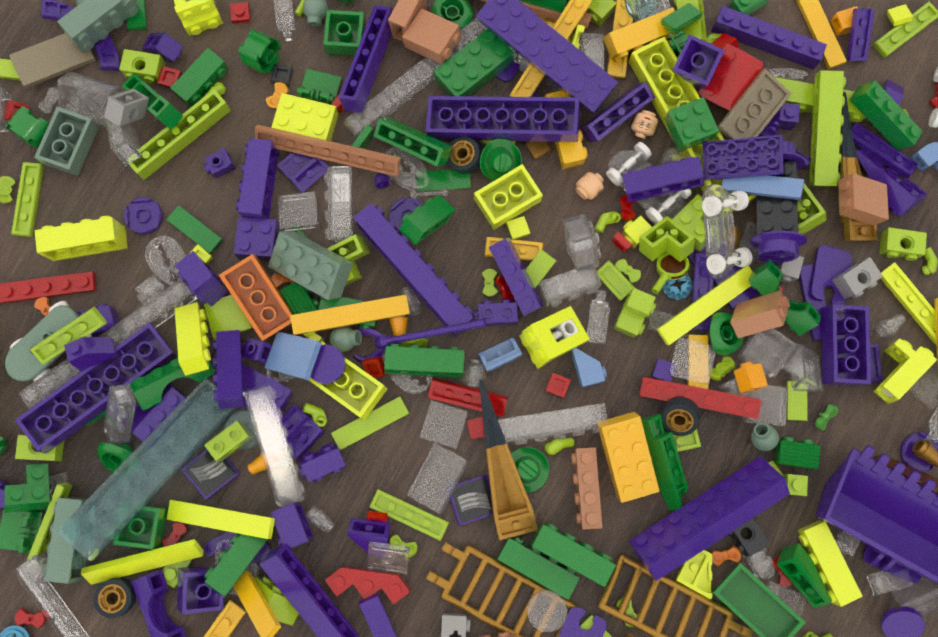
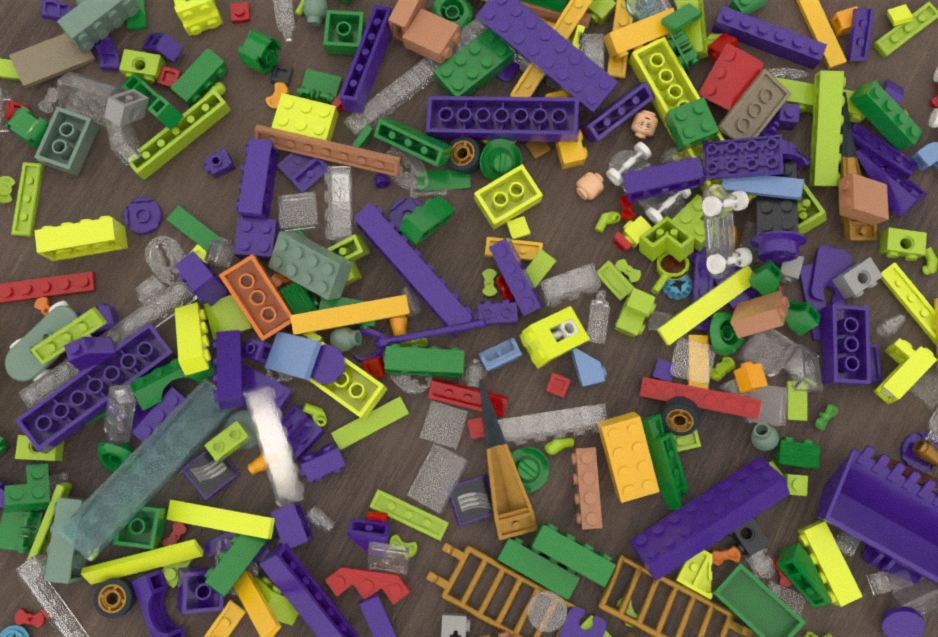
(220, 253): none -> clear brick
(581, 242): clear brick -> none
(697, 61): dark purple slope -> none

